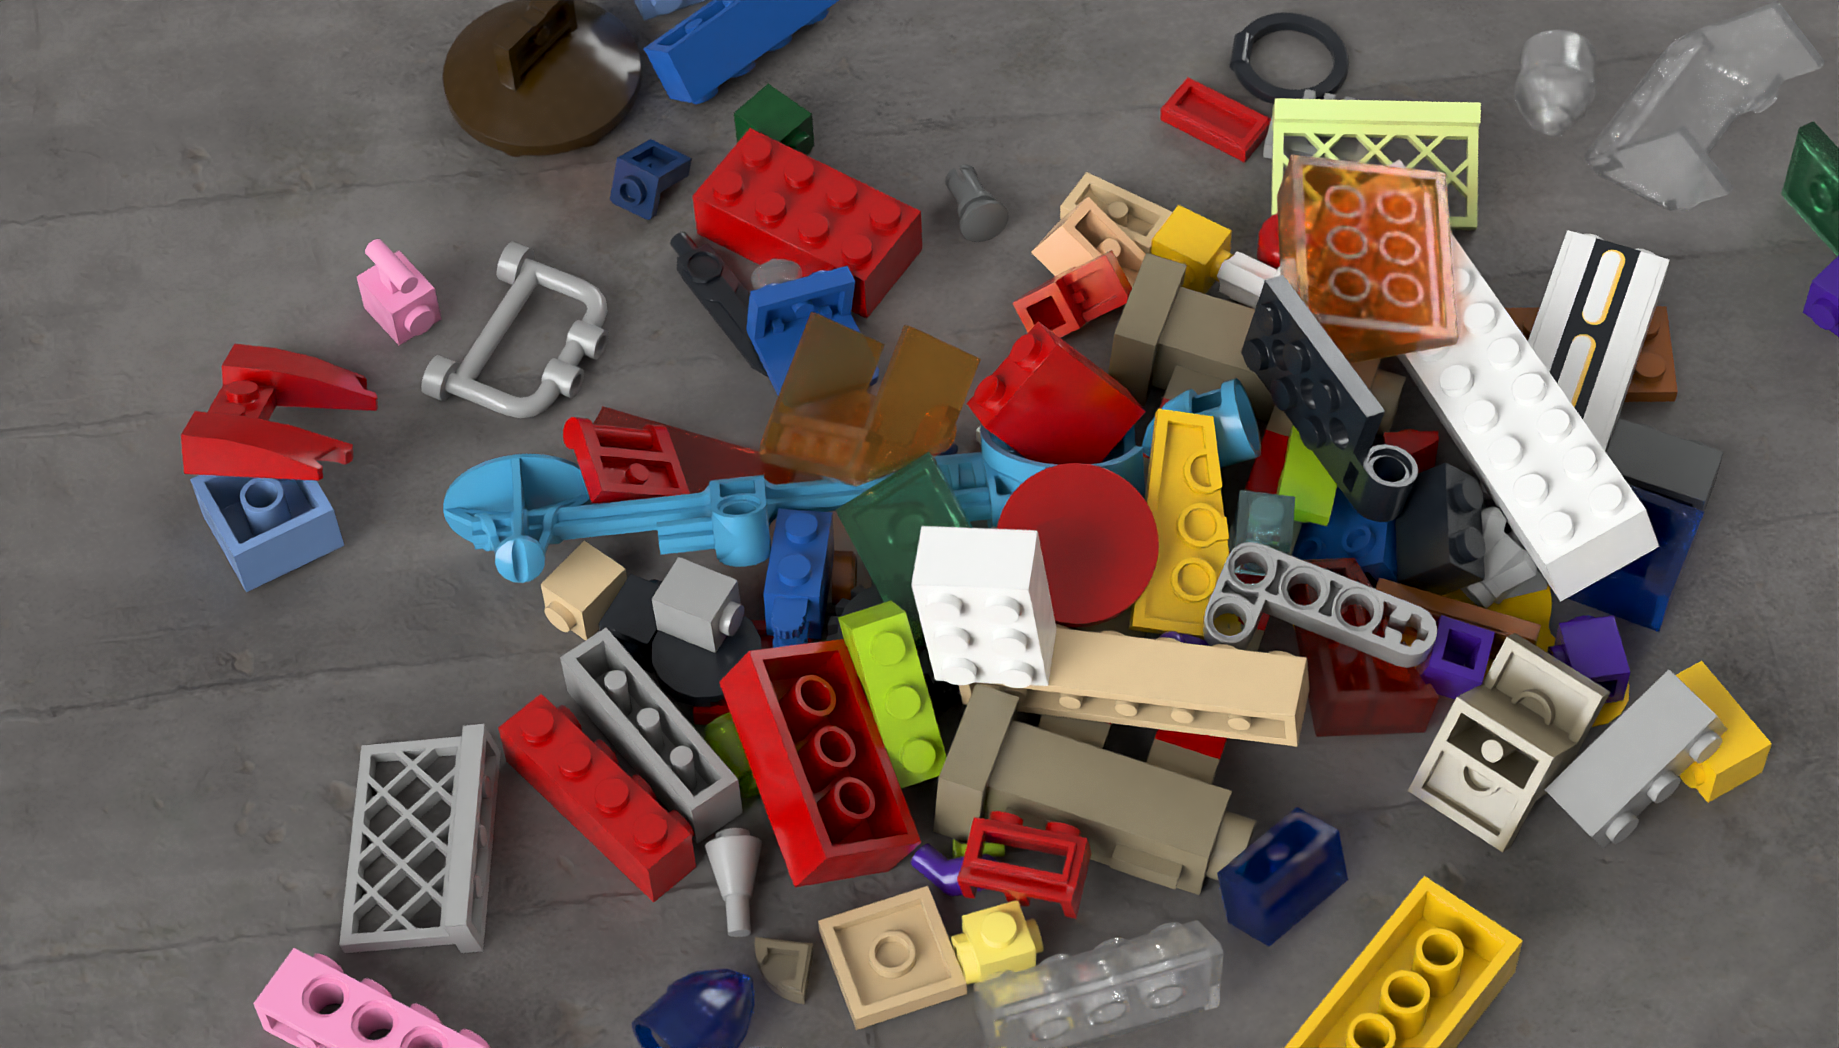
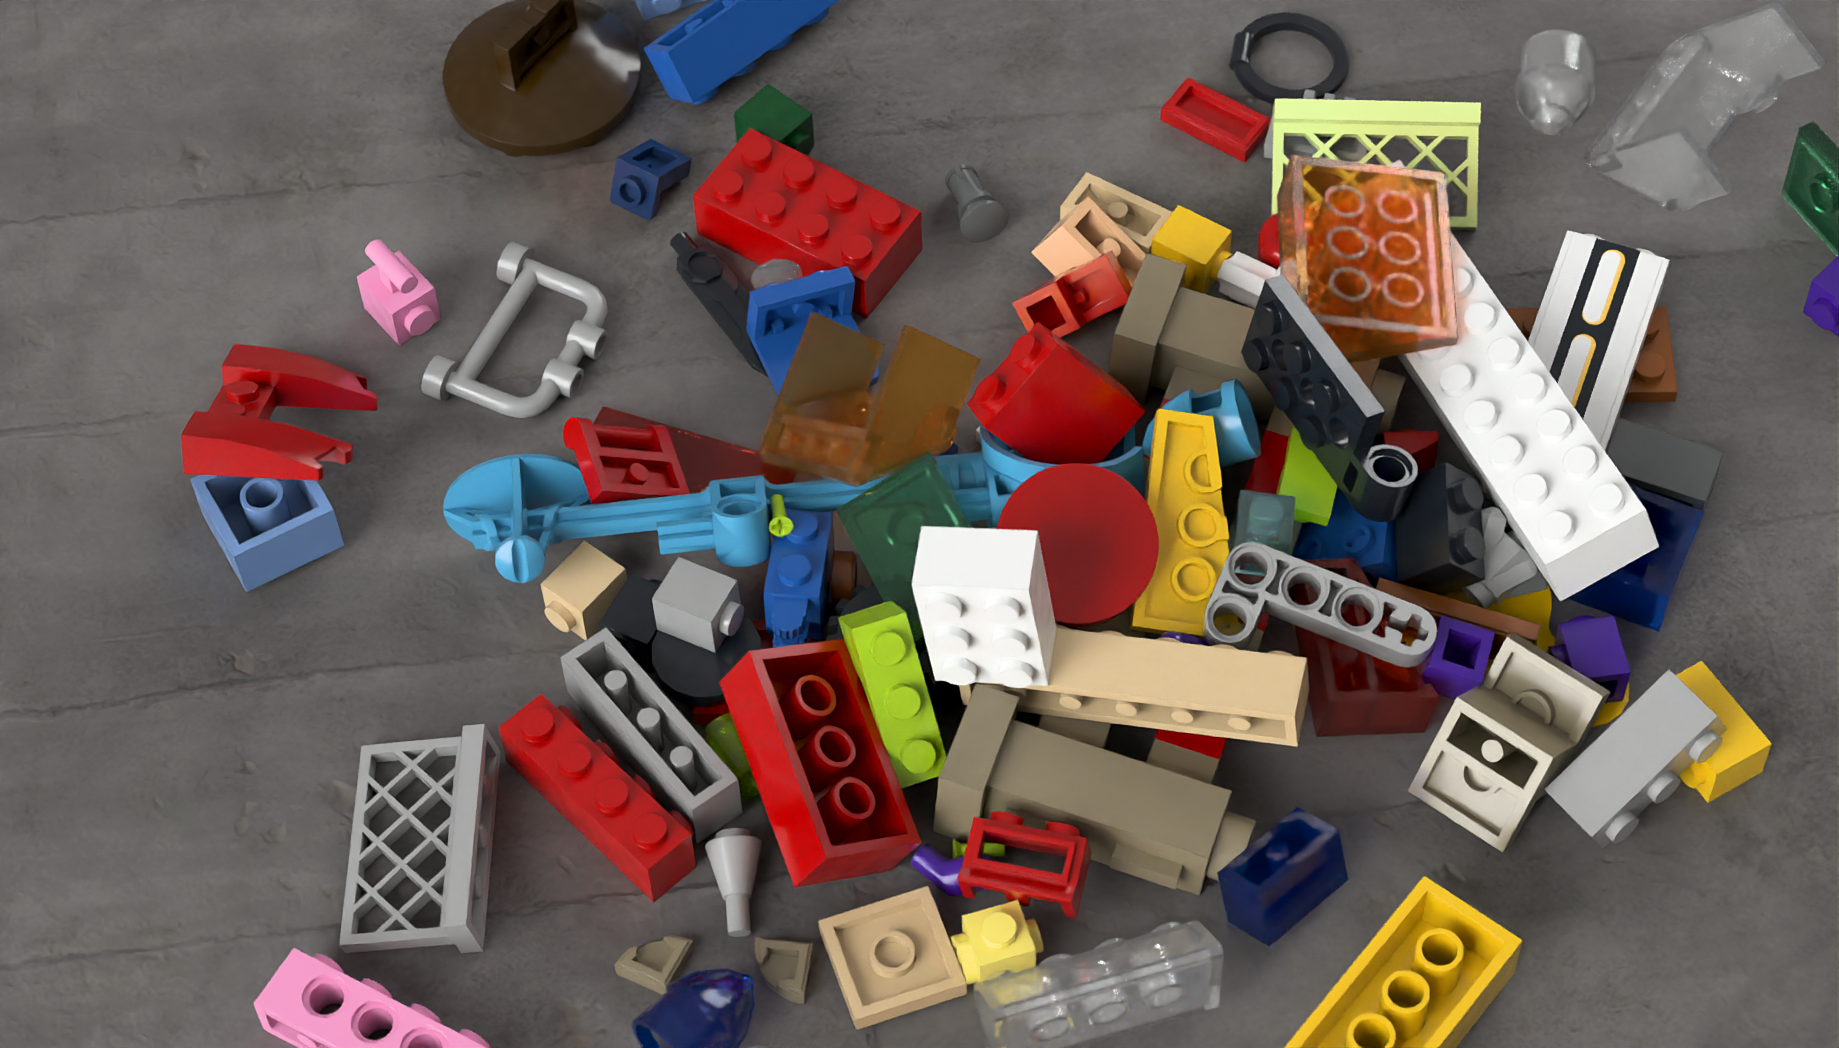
(656, 963): none -> dark tan tile
(780, 524): none -> lime piece

